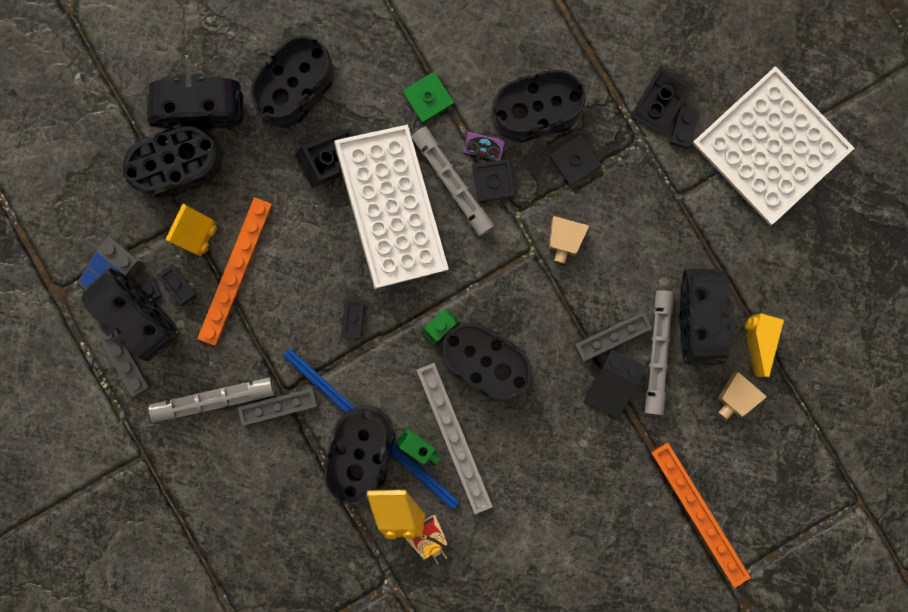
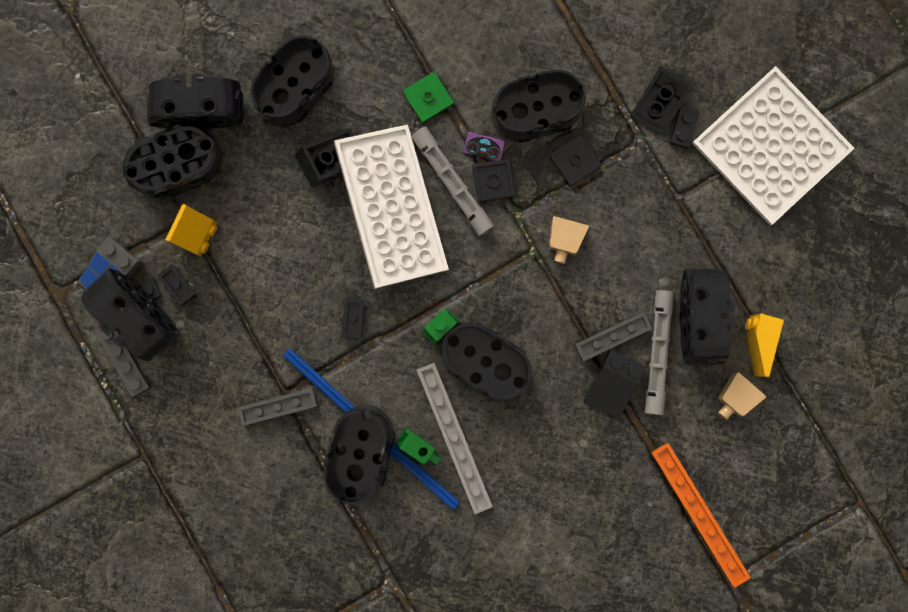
(211, 400): light grey piece -> none
(235, 271): orange plate -> none
(396, 514): yellow slope -> none
(432, 540): torso -> none

